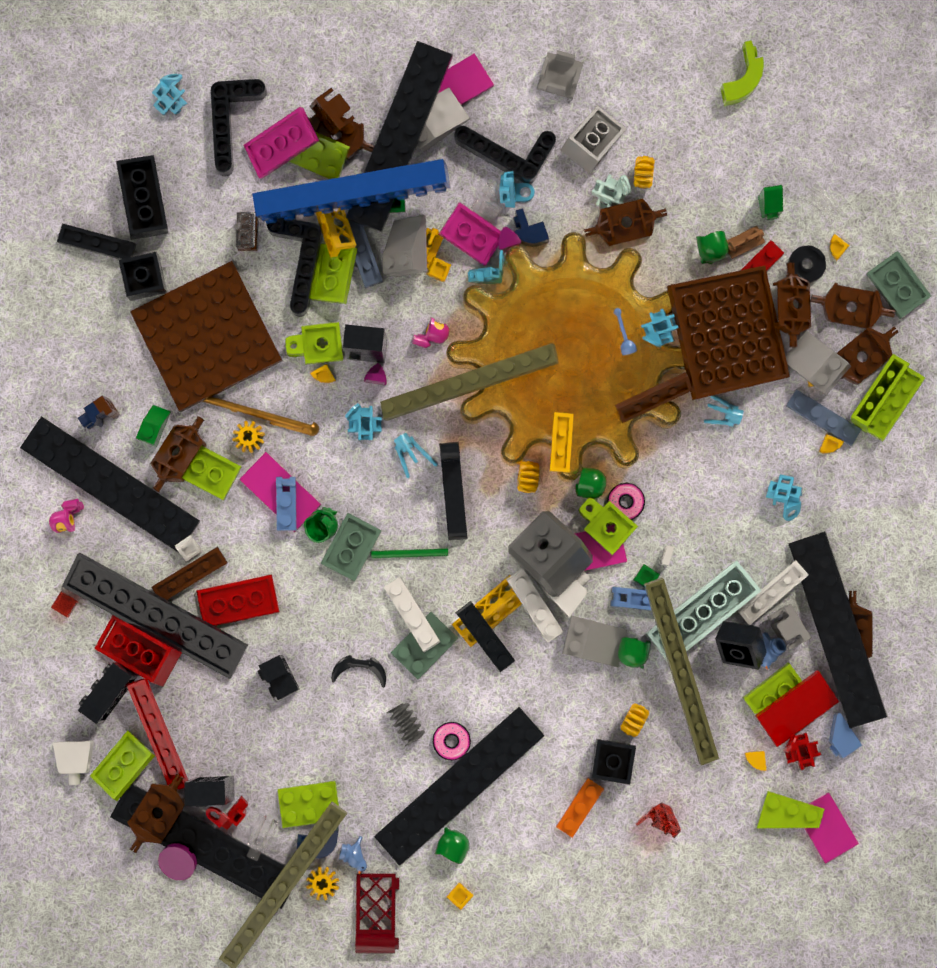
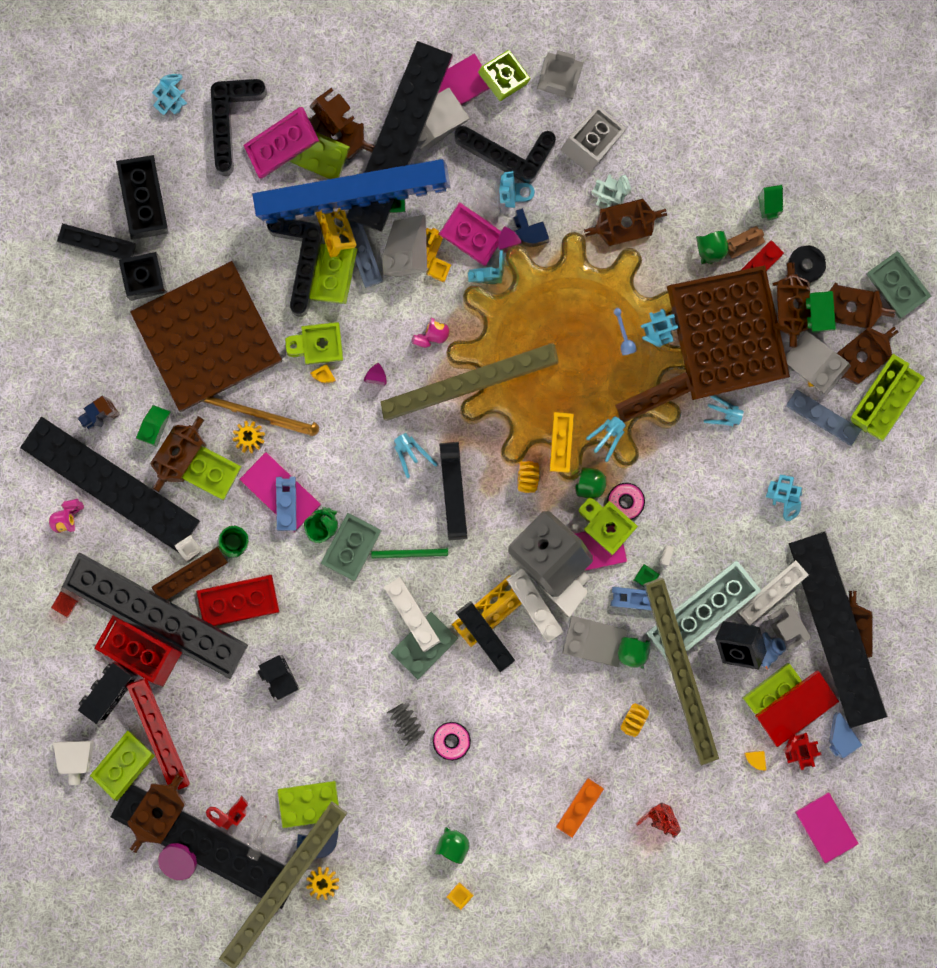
(209, 791): black brick -> none
(233, 541): none -> green helmet
(246, 231): clear hips -> none
(348, 662): black piece -> none
(353, 855): medium blue animal -> none
(365, 343): black brick -> none
(369, 425): medium azure piece -> none
(376, 940): dark red piece -> none
(459, 786): black plate -> none
(494, 72): none -> lime brick
(613, 761): black brick -> none
(614, 427): none -> medium azure plant
(644, 172): yellow gear -> none
(739, 90): lime arch -> none
(788, 813): lime wing -> none
(822, 311): none -> green brick
(830, 444): yellow tile -> none
(837, 246): yellow tile -> none

